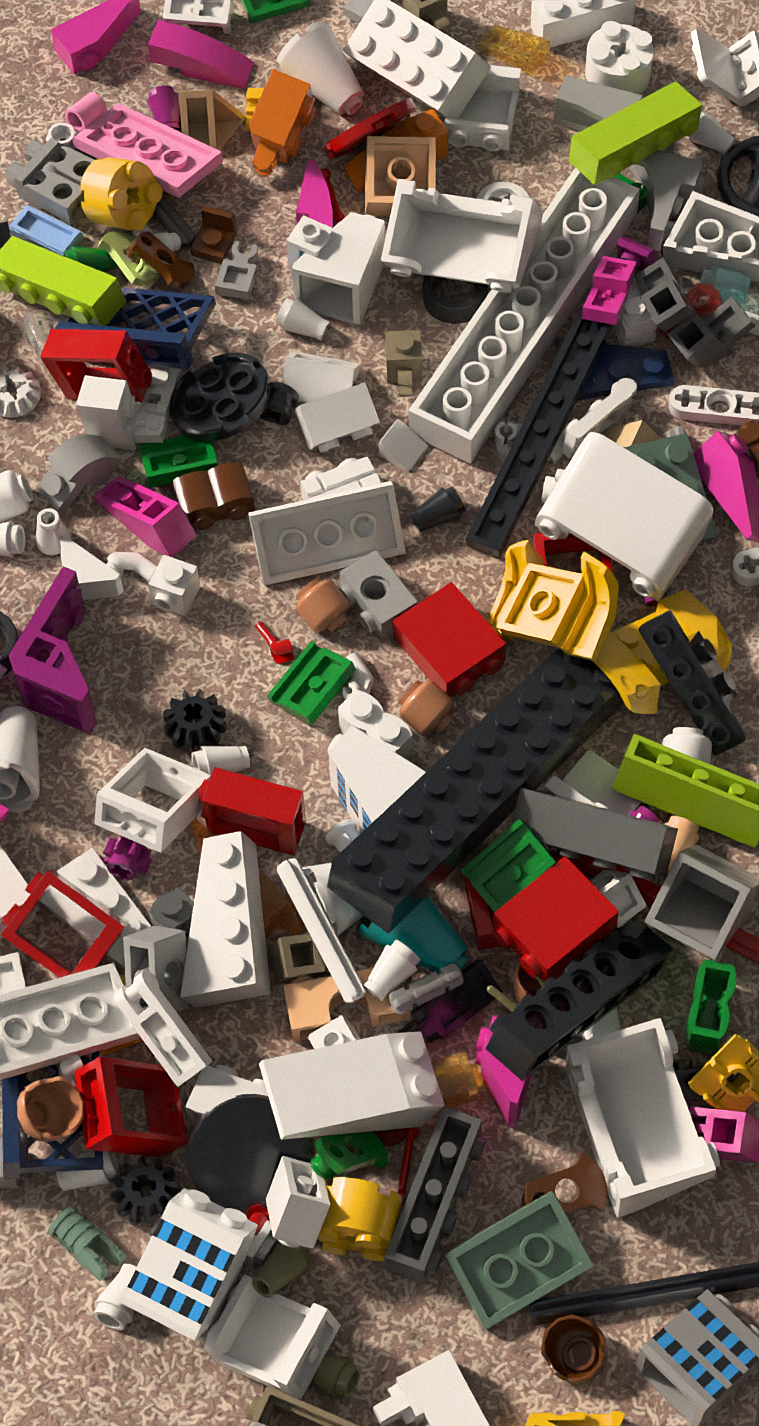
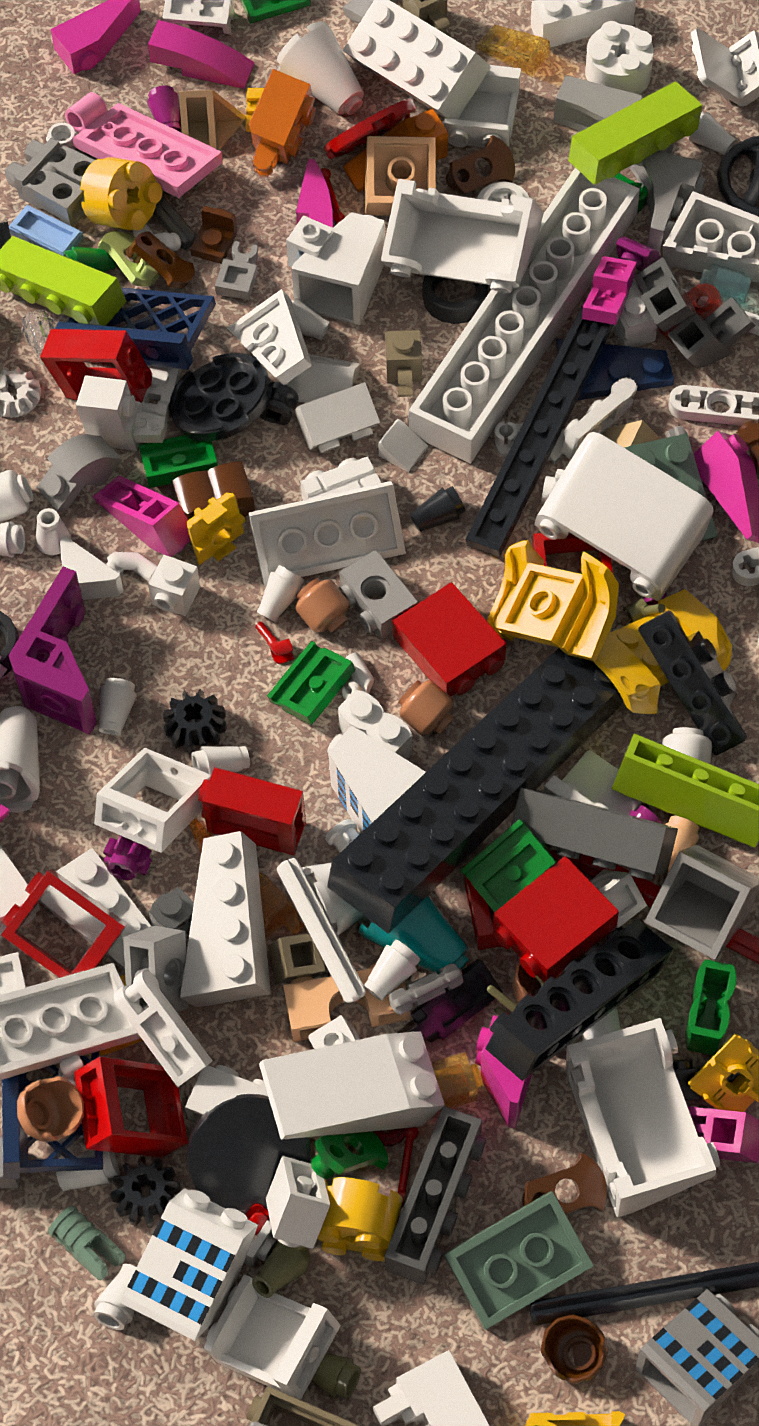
(115, 705): none -> white cone
(215, 528): none -> yellow piece
(274, 337): none -> white wing
(279, 593): none -> white cone
(500, 161): none -> reddish brown piece
(640, 609): none -> olive hand

